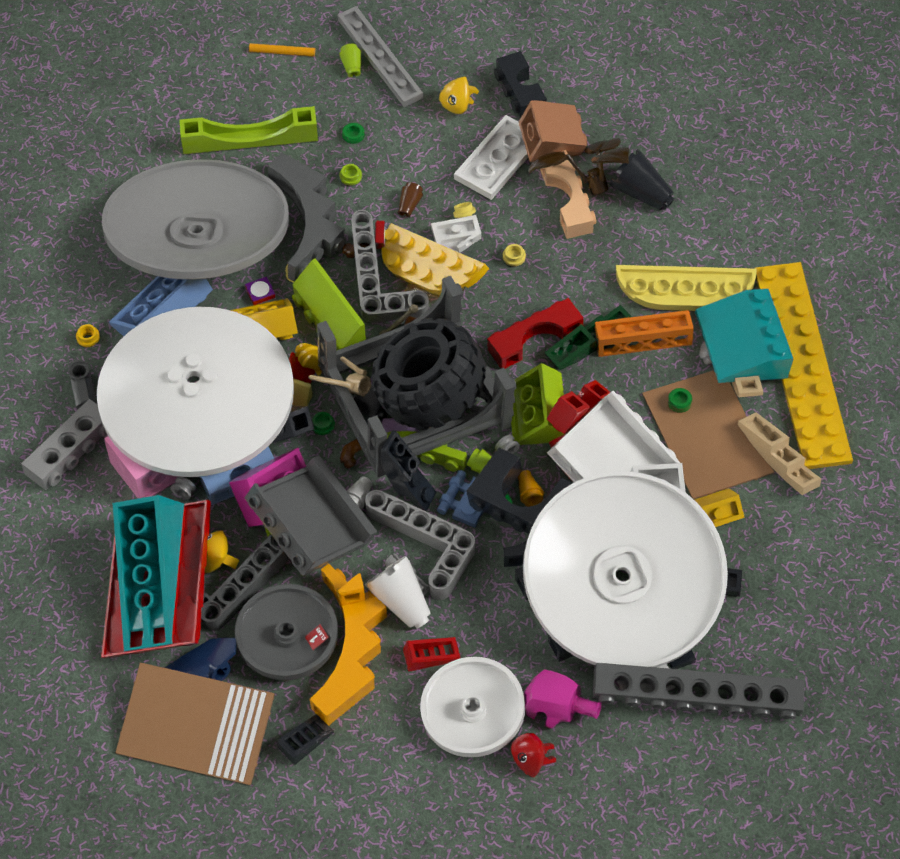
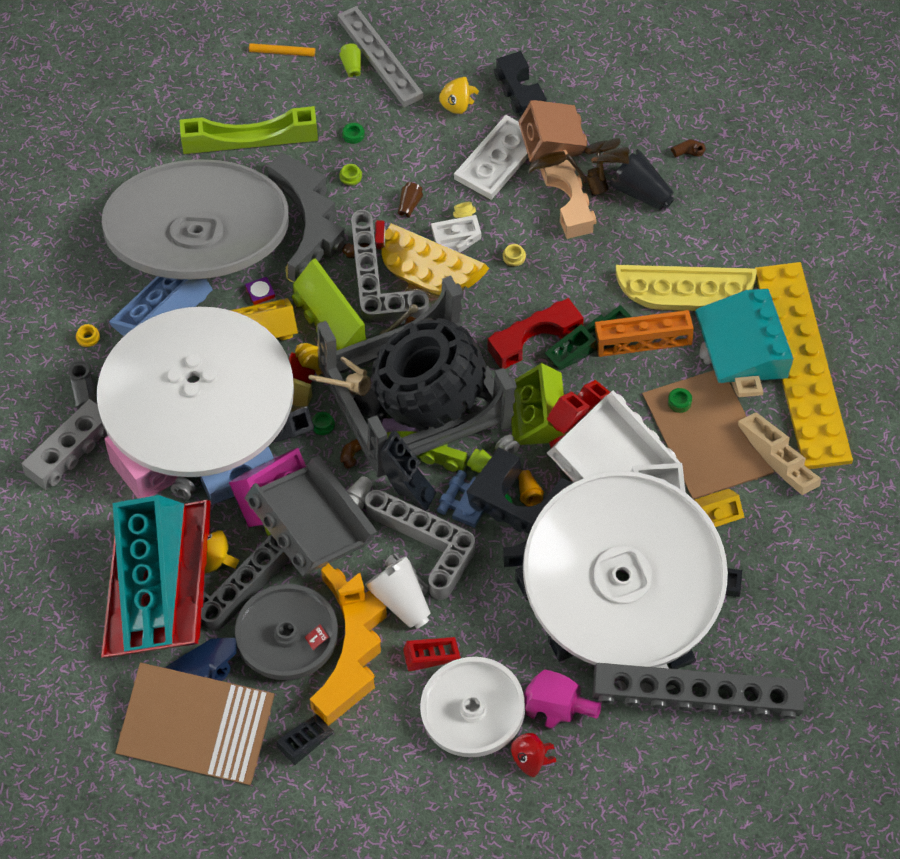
(689, 147): none -> reddish brown arm

